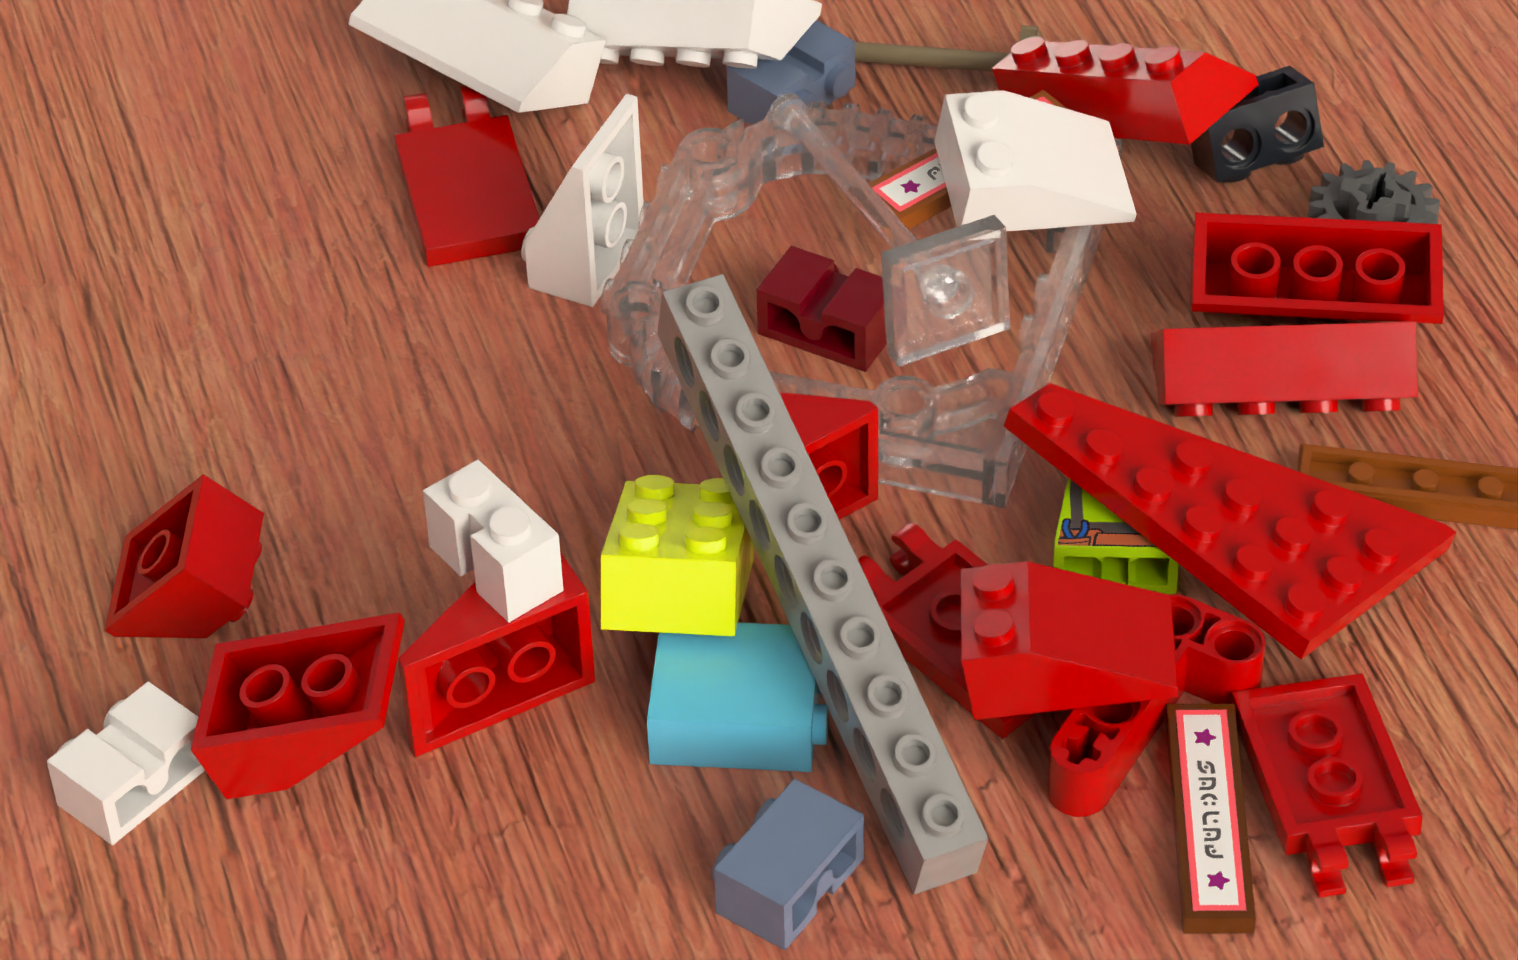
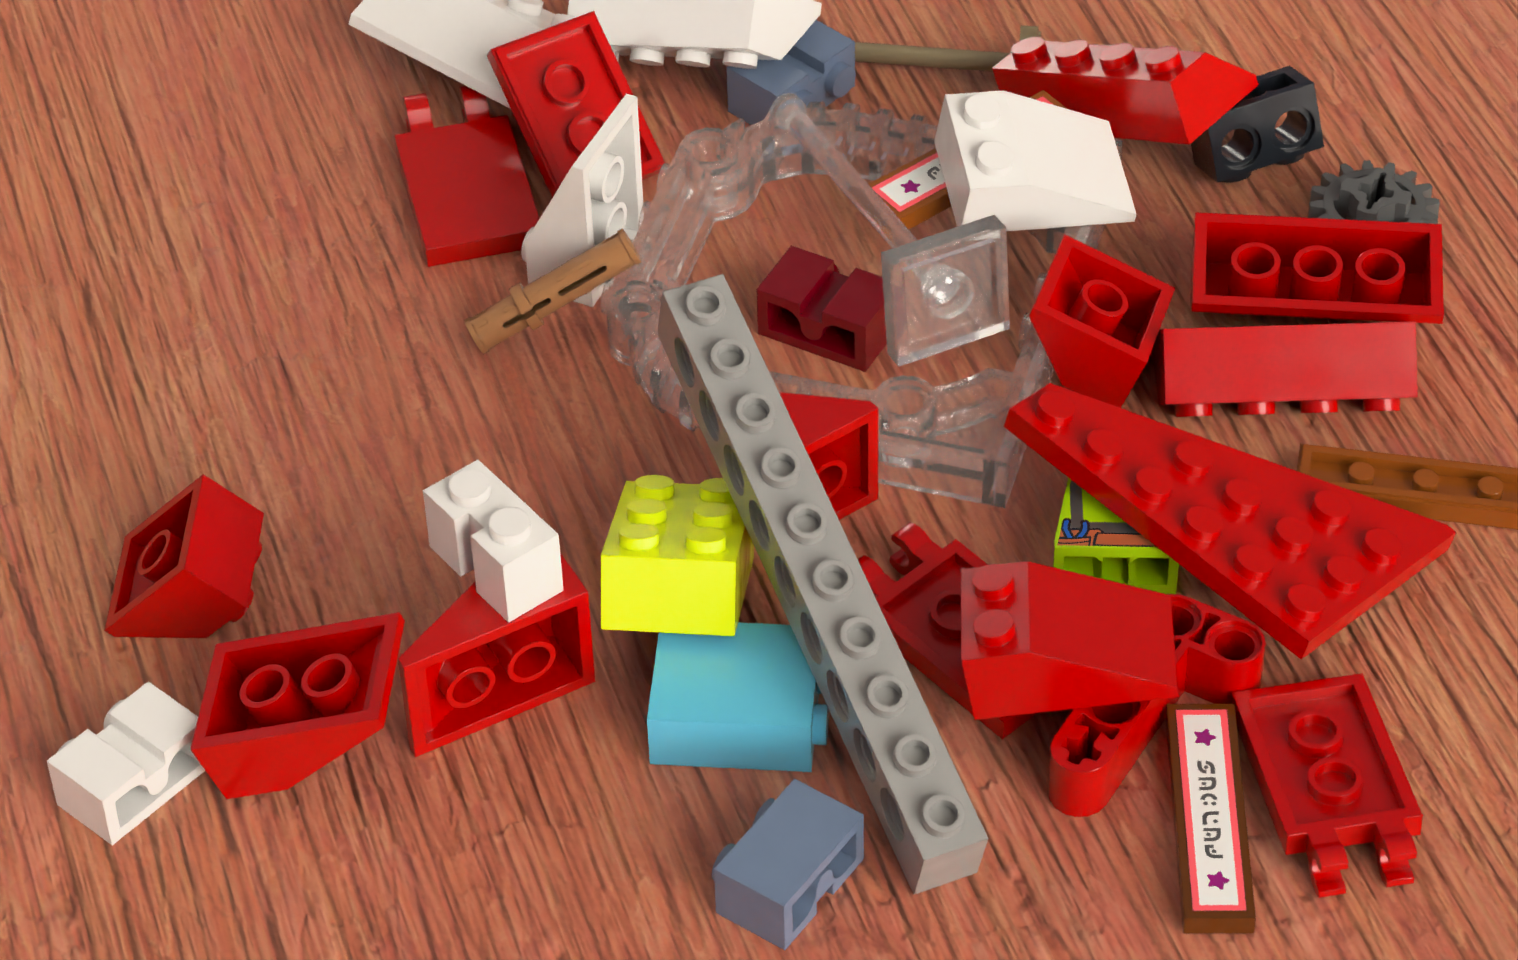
(552, 291): none -> medium nougat pin
(563, 91): none -> red tile
(1098, 320): none -> red slope

